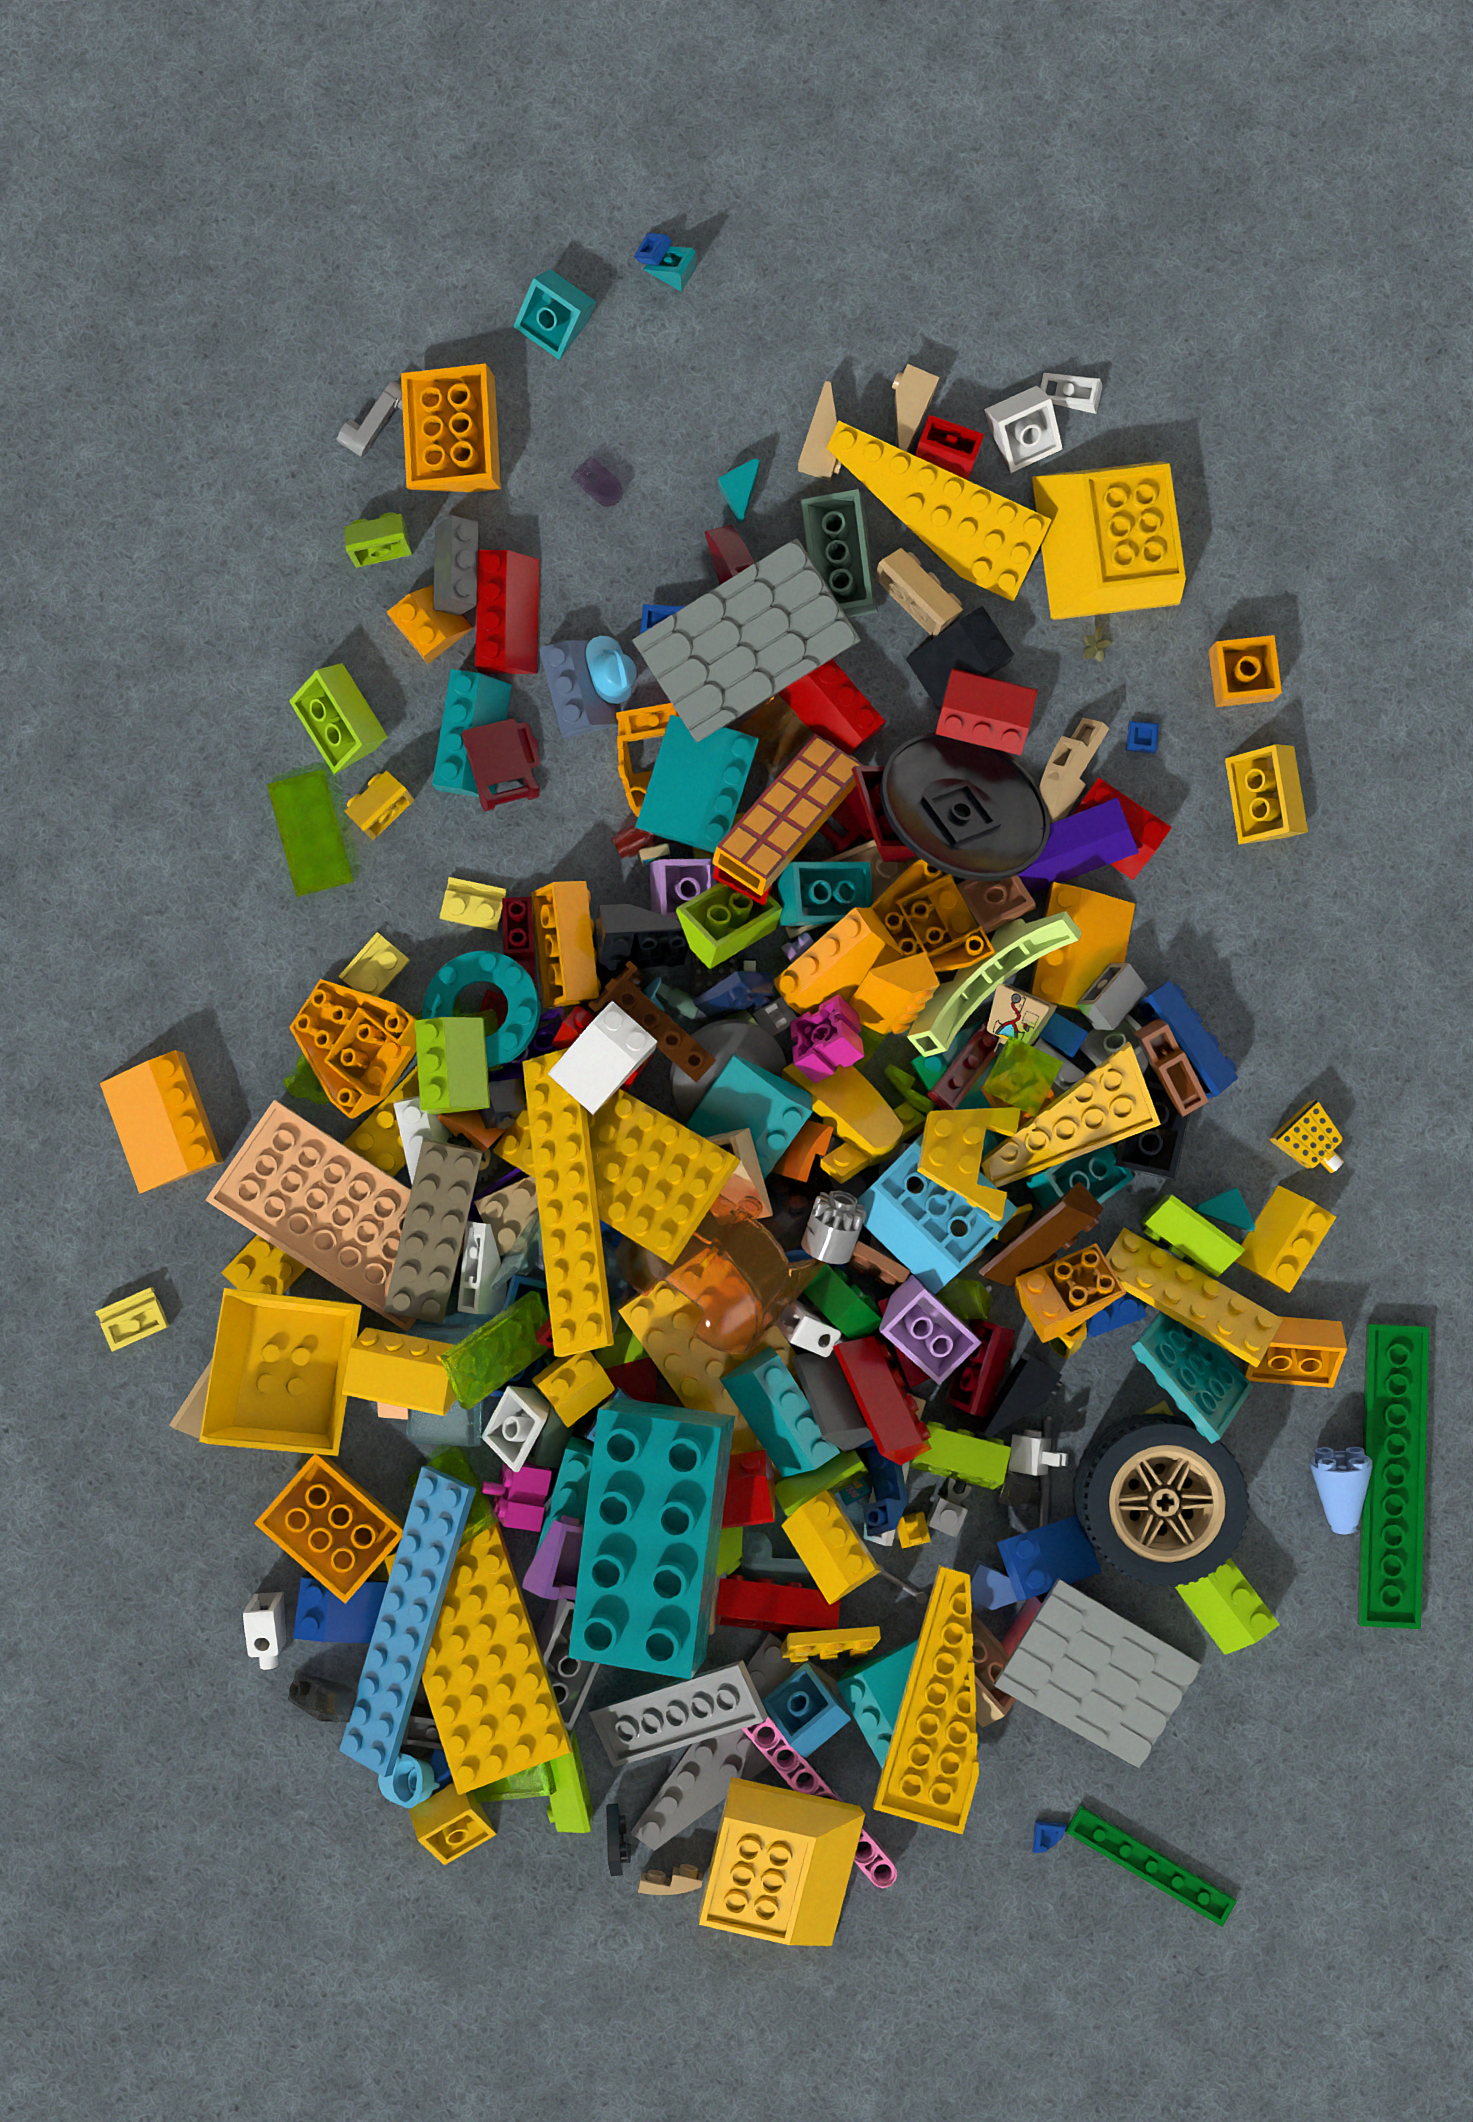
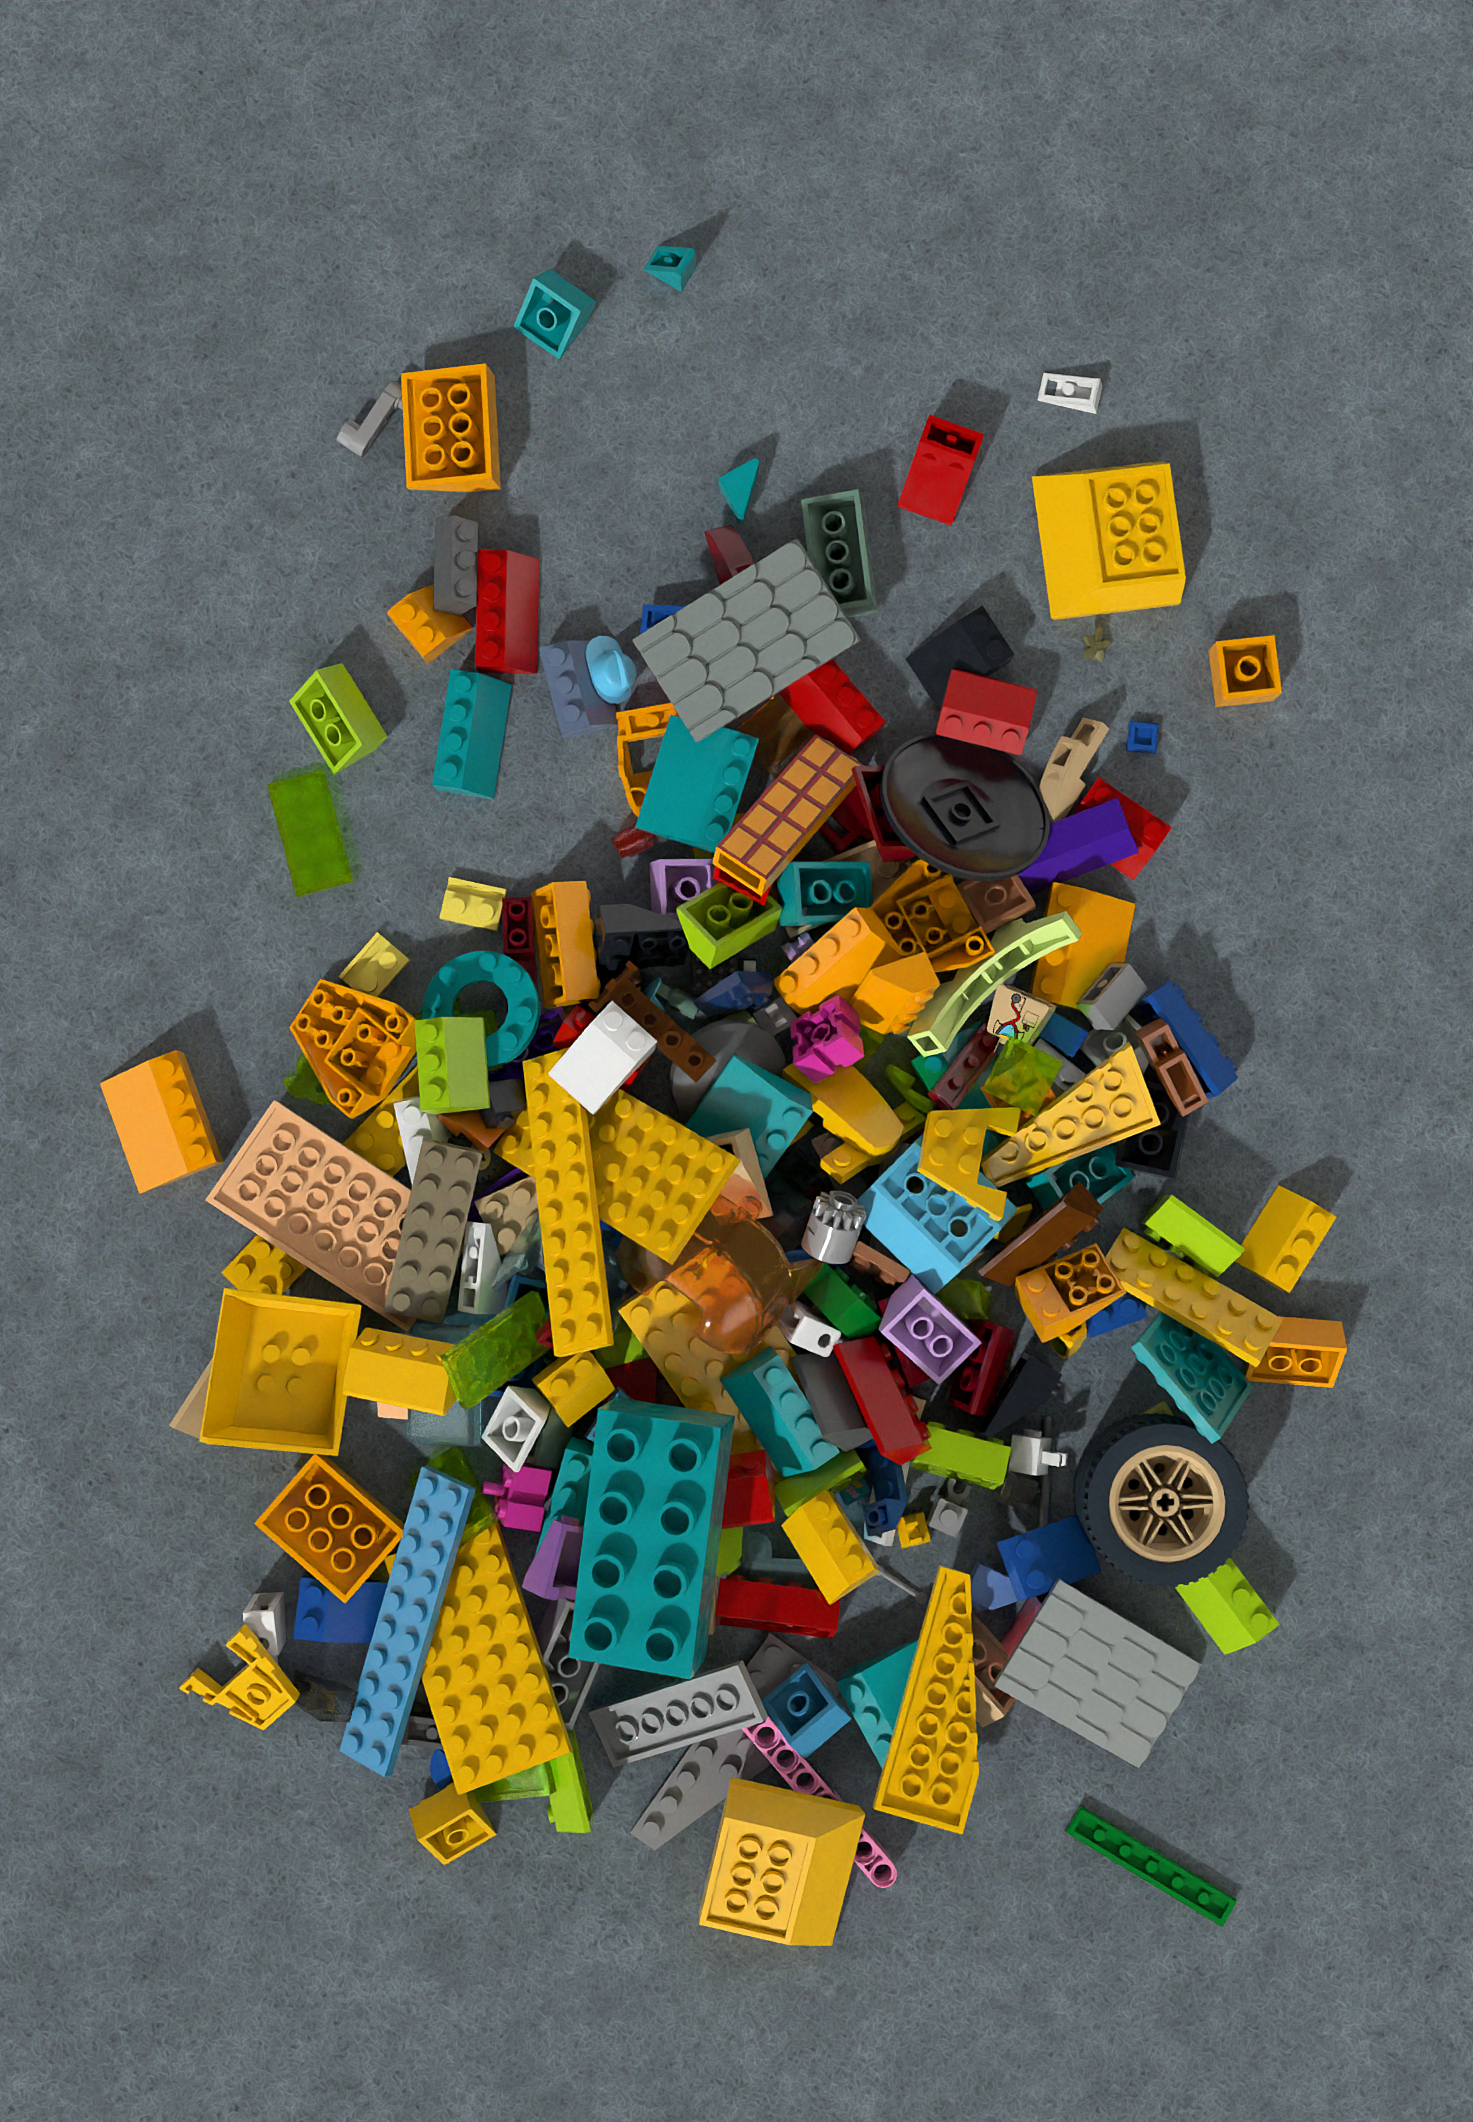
(132, 1319): light yellow plate -> none
(256, 1692): none -> yellow wing
(377, 539): lime slope -> none
(379, 804): yellow slope -> none
(409, 1783): medium azure piece -> none
(495, 1001): red tile -> none
(499, 755): dark red piece -> none
(606, 488): clear purple plate -> none
(618, 1850): black hinge -> none
(652, 248): blue tile -> none
(654, 853): tan tile -> none
(682, 1880): tan slope -> none
(798, 1157): orange slope -> none
(815, 457): tan slope -> none
(830, 1643): yellow plate -> none
(911, 401): tan slope -> none
(918, 592): tan slope -> none
(963, 523): yellow wing -> none
(1024, 428): white slope -> none
(1047, 1835): blue tile -> none
(1227, 1208): teal slope -> none
(1266, 794): yellow slope -> none
(1310, 1138): yellow torso -> none
(1342, 1485): light blue cone -> none
(1396, 1488): green plate -> none

